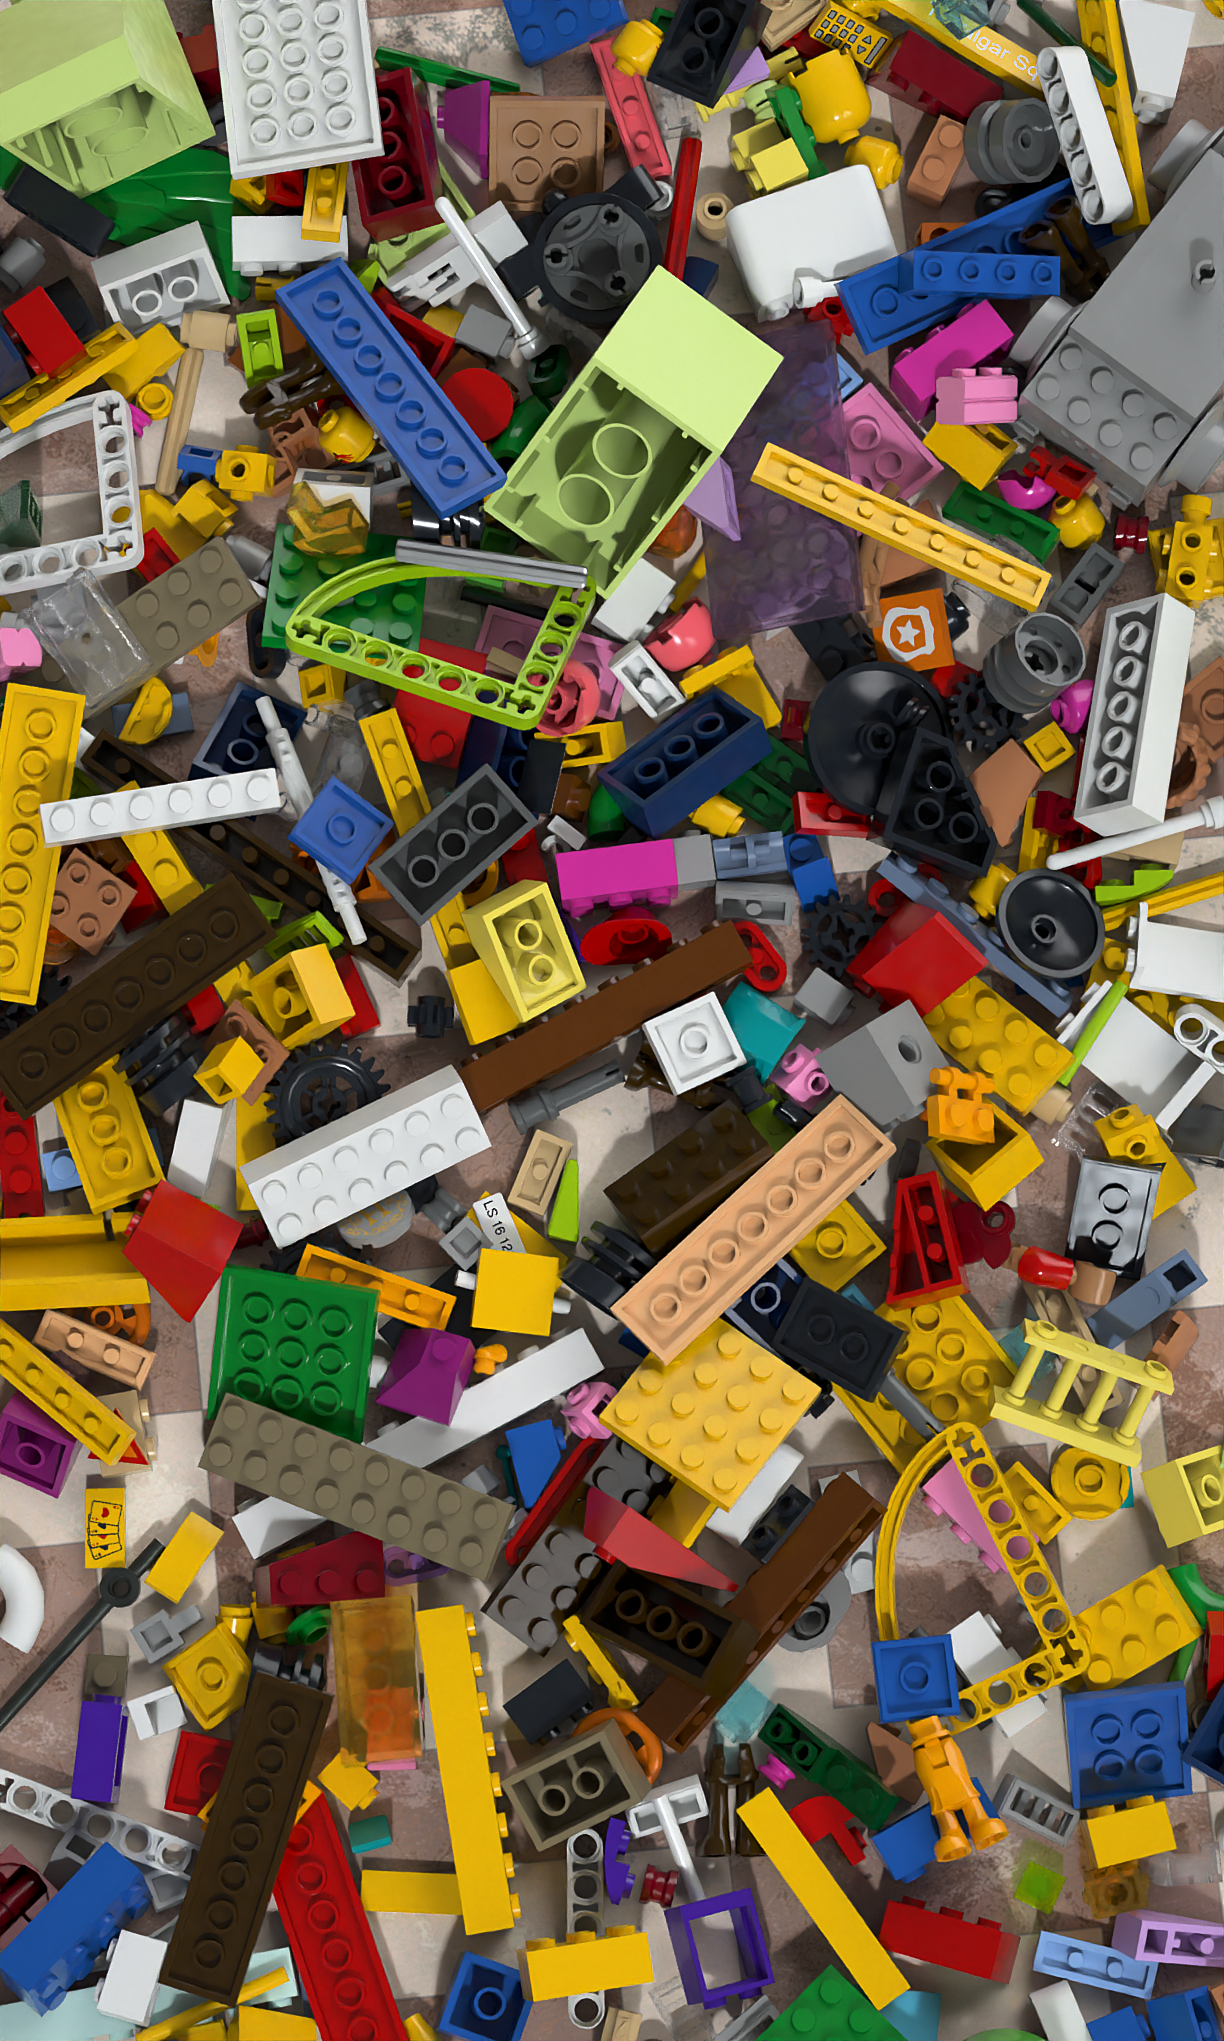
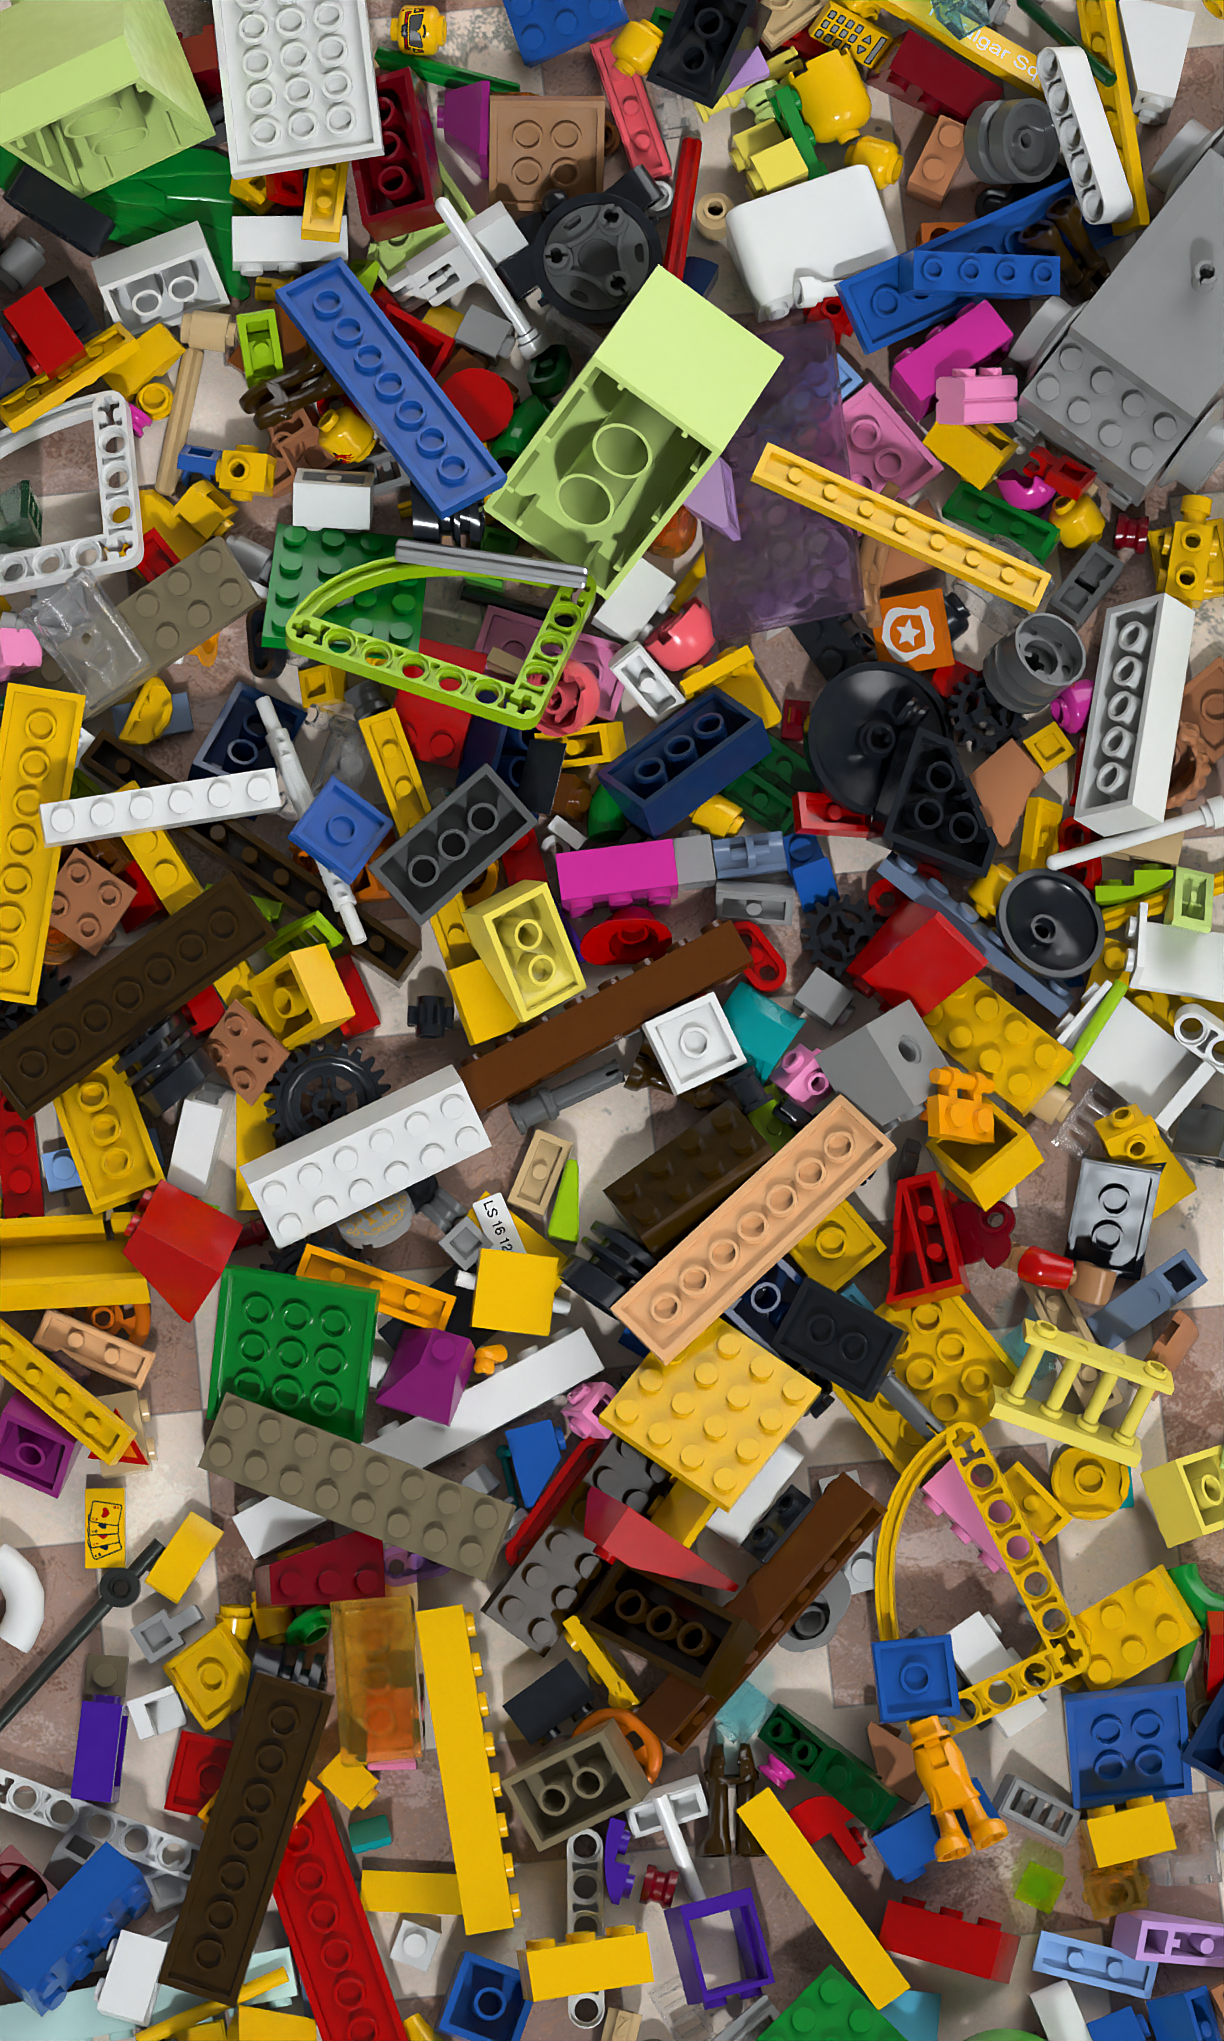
(229, 1070): yellow brick -> none
(328, 530): clear yellow brick -> none
(415, 1945): none -> white plate
(419, 30): none -> yellow head
(1053, 815): dark red tile -> none
(1190, 901): none -> yellowish green slope

